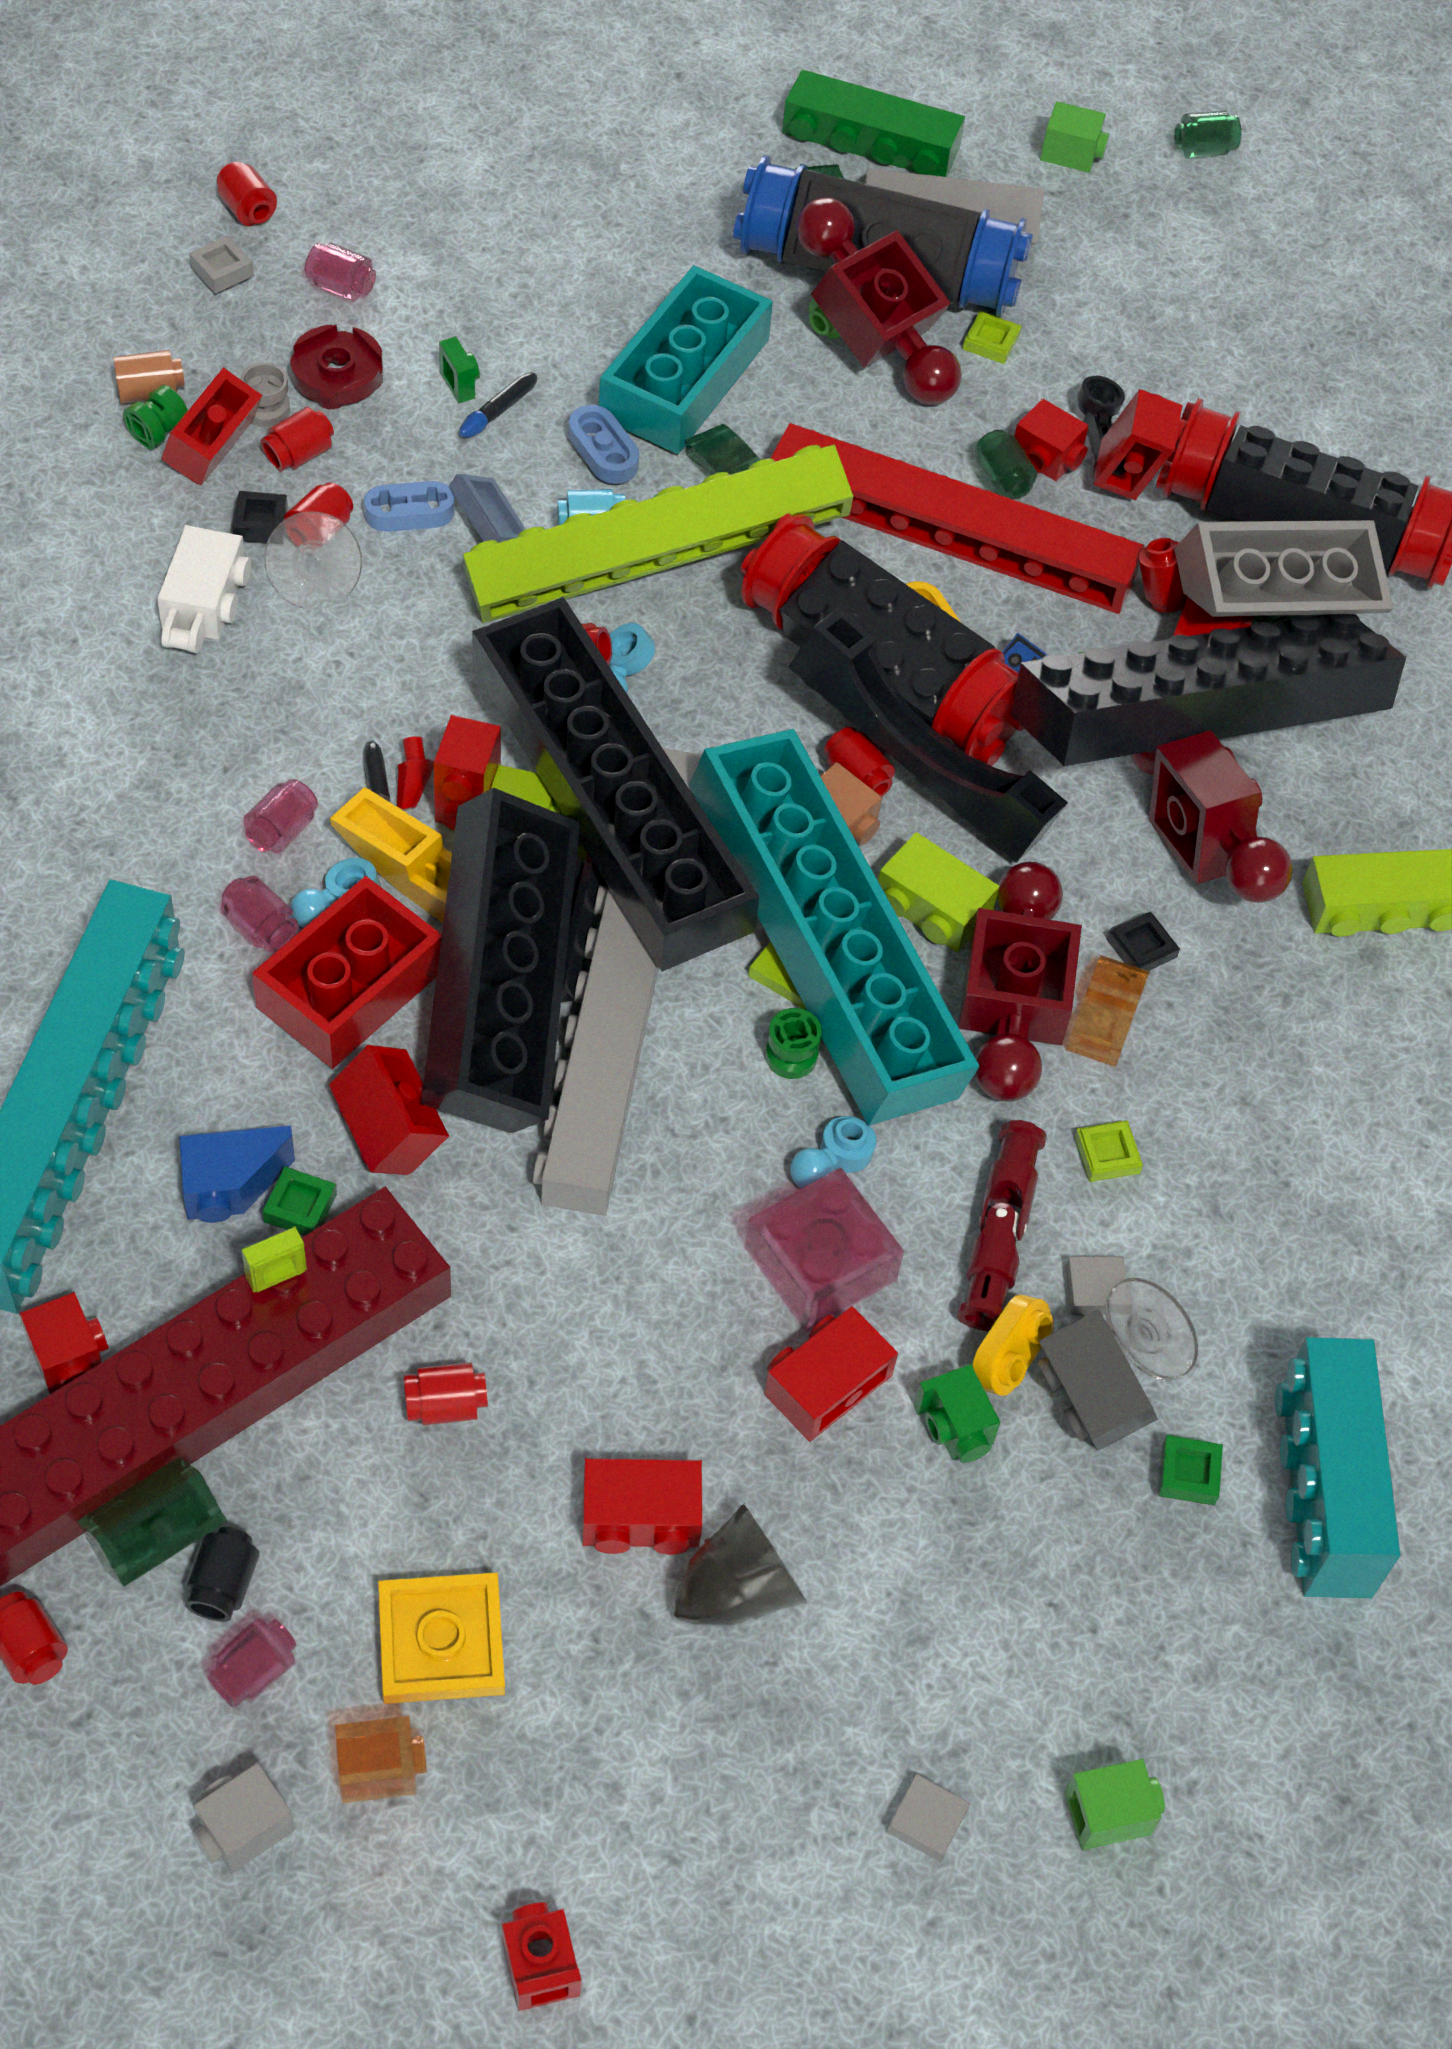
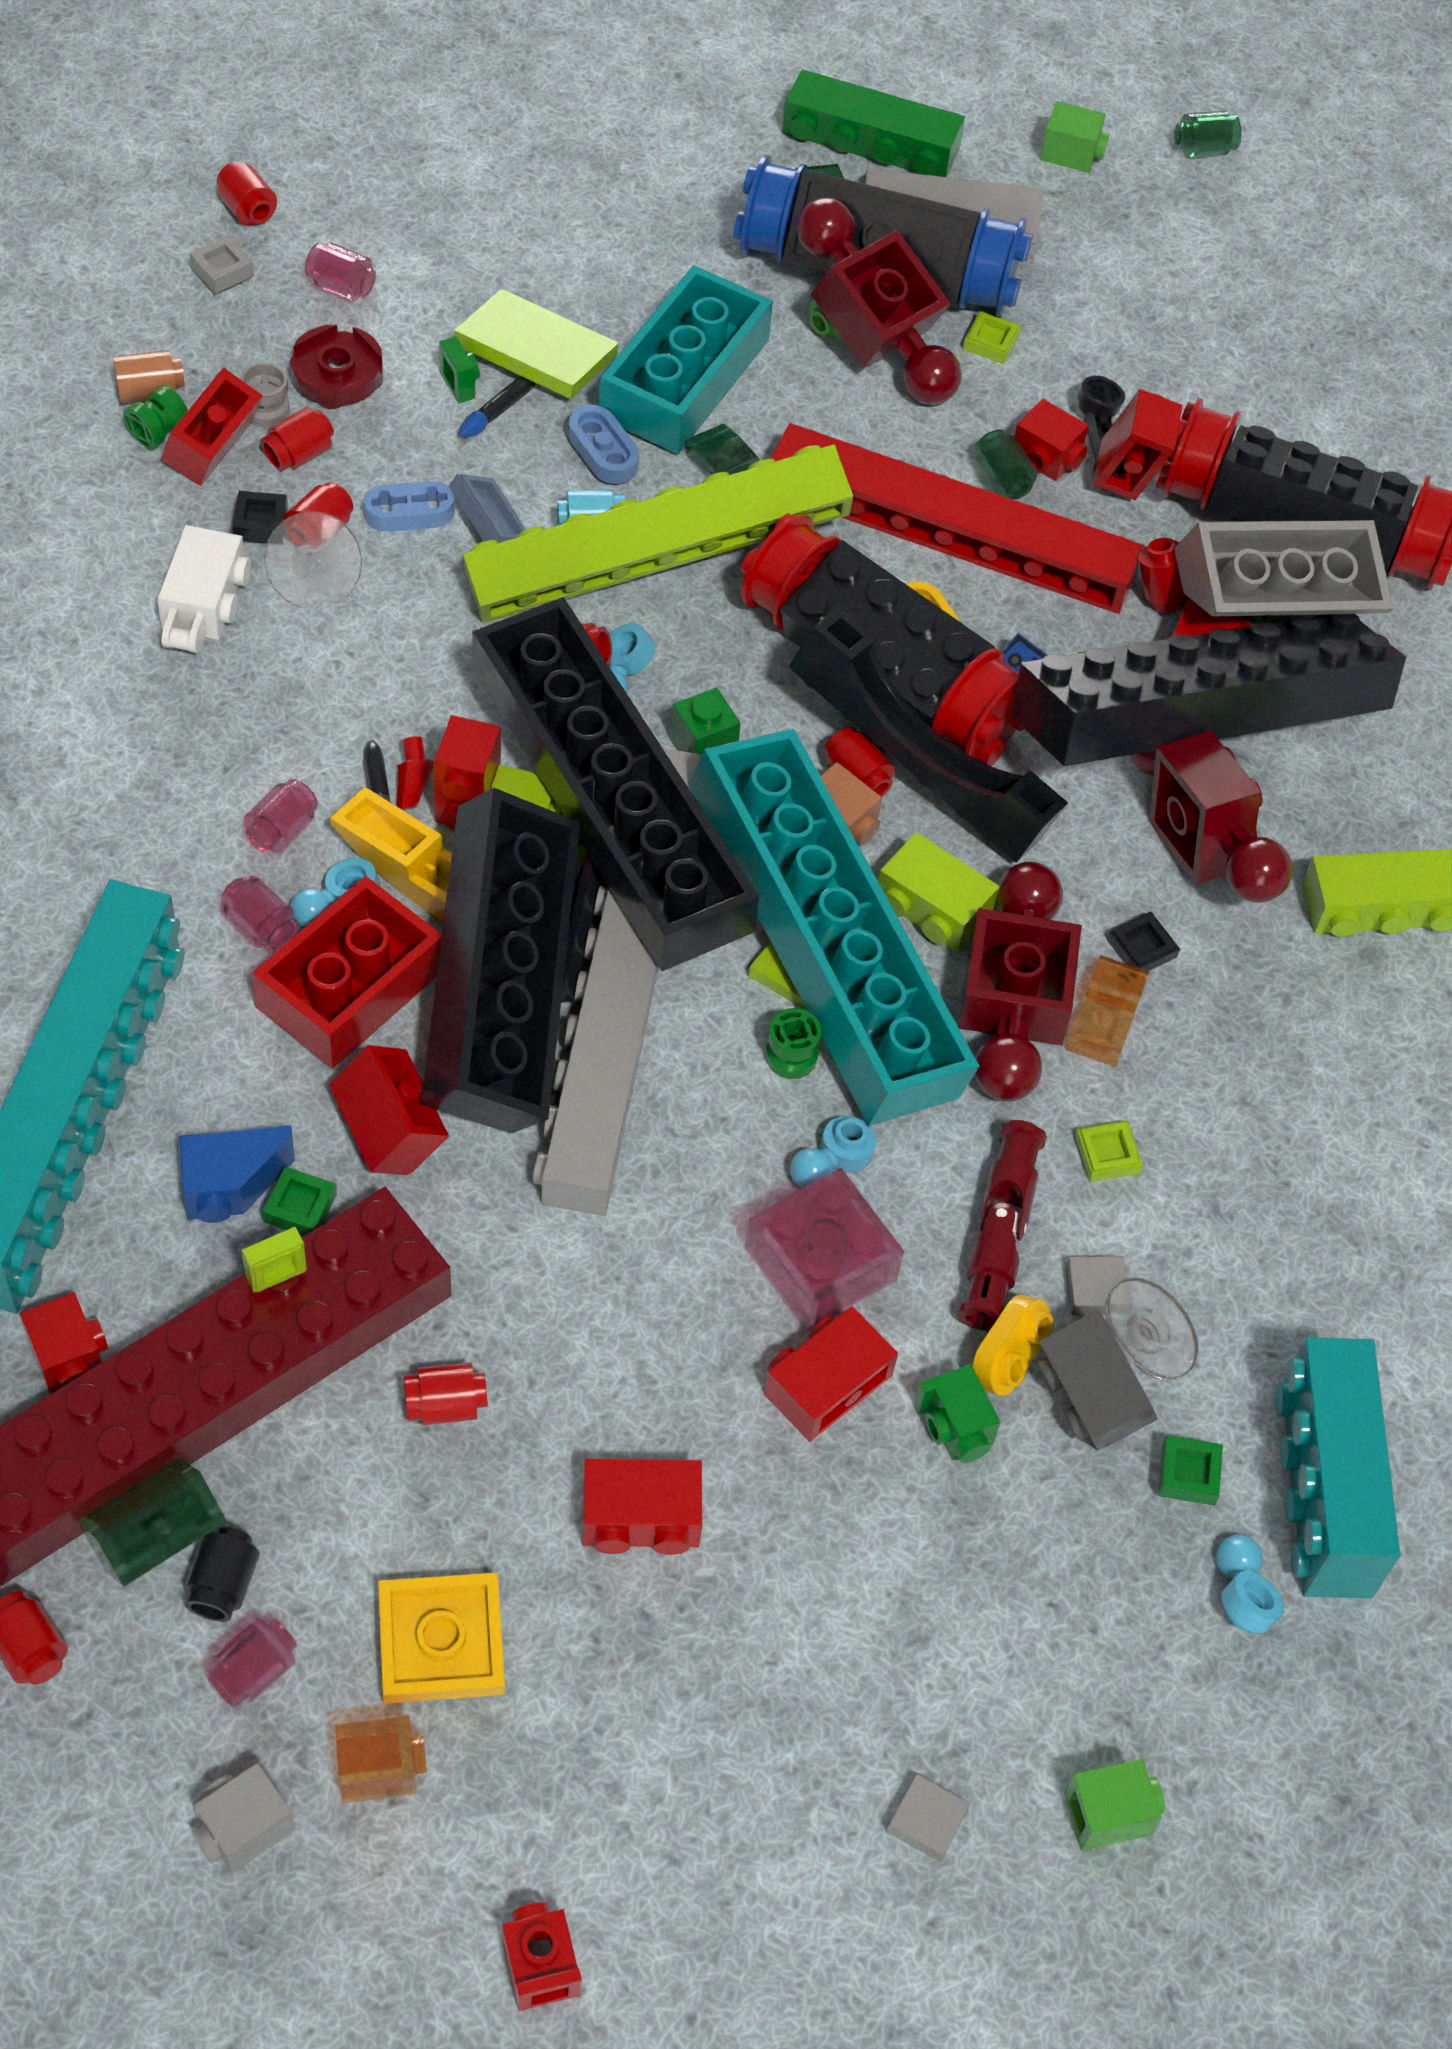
(536, 343): none -> tile
(703, 722): none -> green brick
(735, 1577): clear smoke helmet -> none
(1249, 1598): none -> medium azure plate

